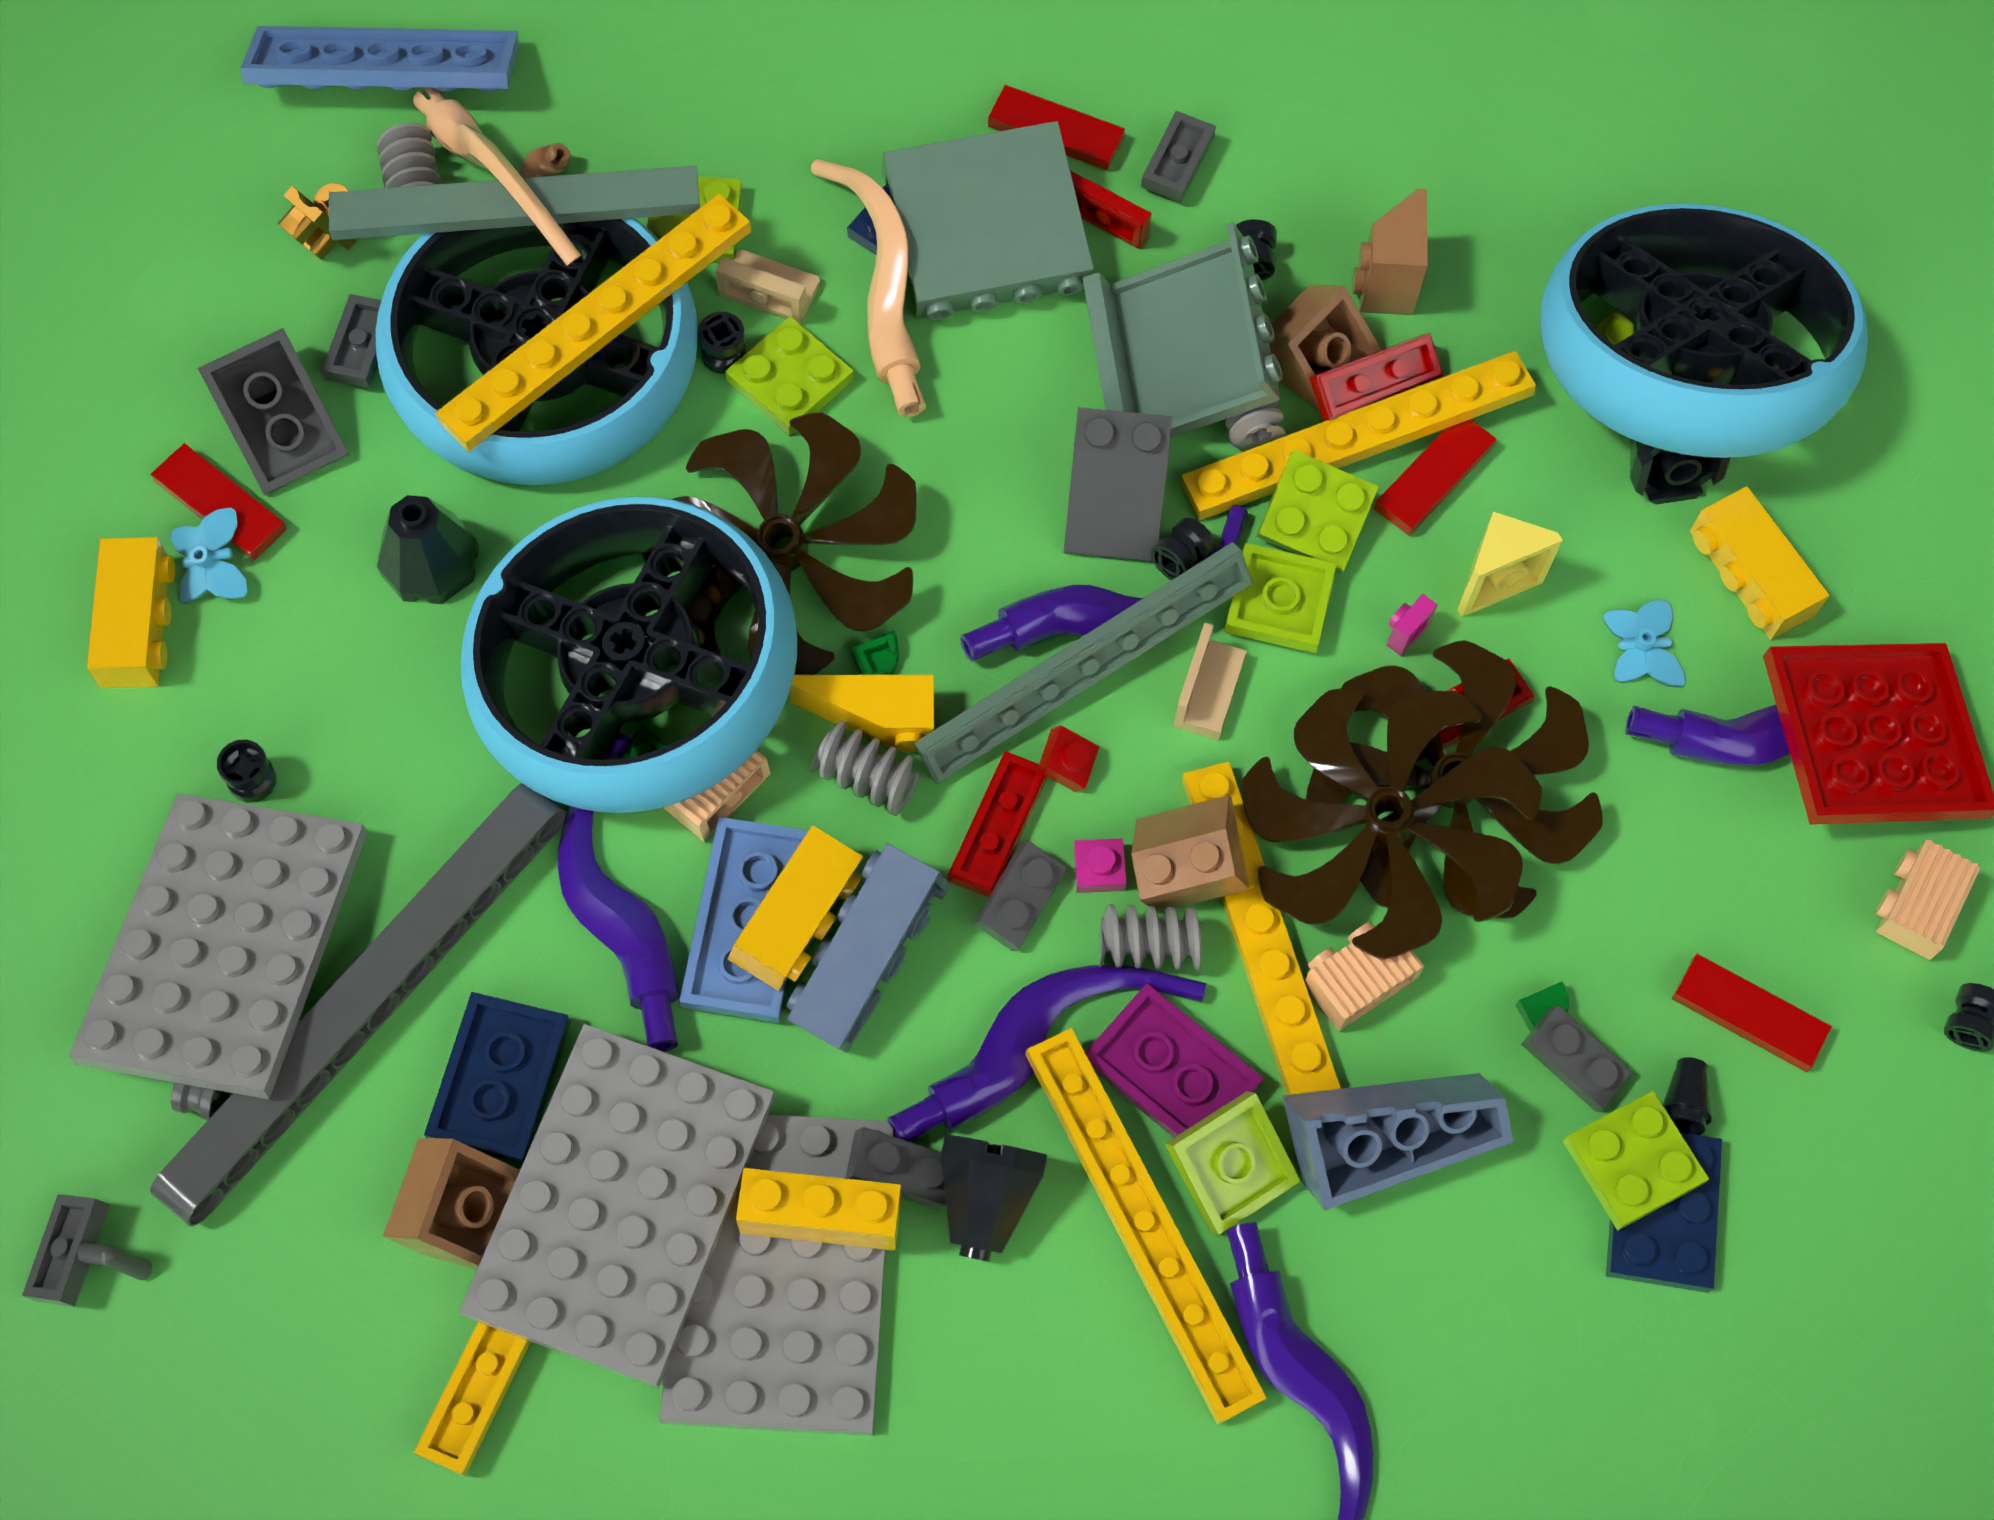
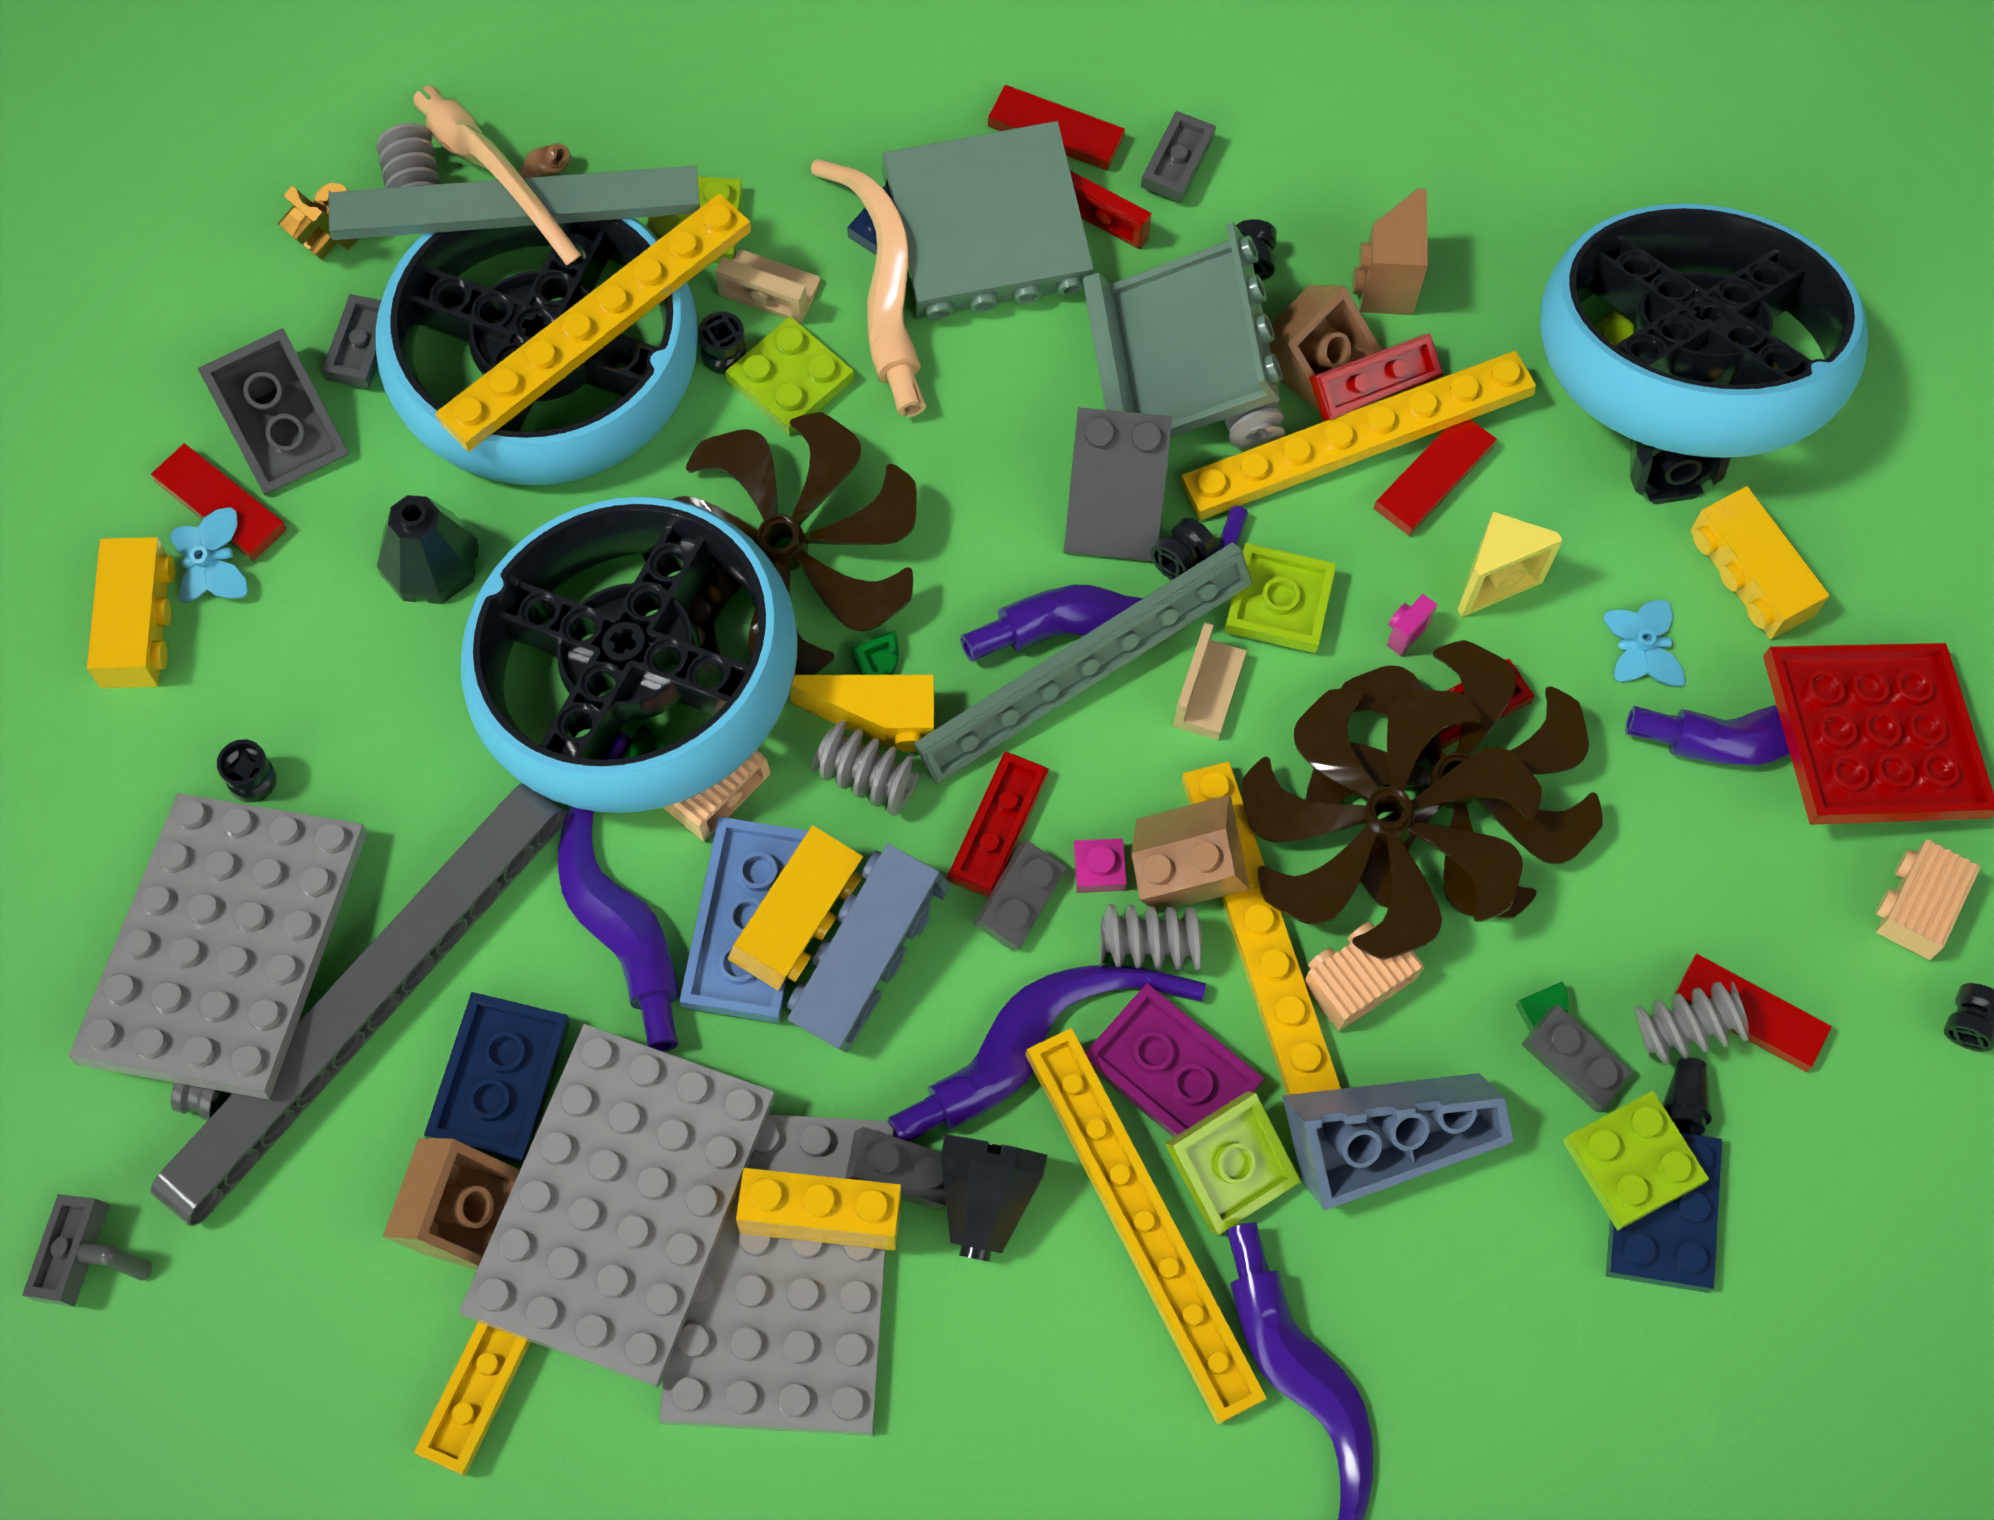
(380, 58): medium blue plate -> none
(1068, 758): red plate -> none
(1317, 510): lime plate -> none
(1692, 1022): none -> light grey piece

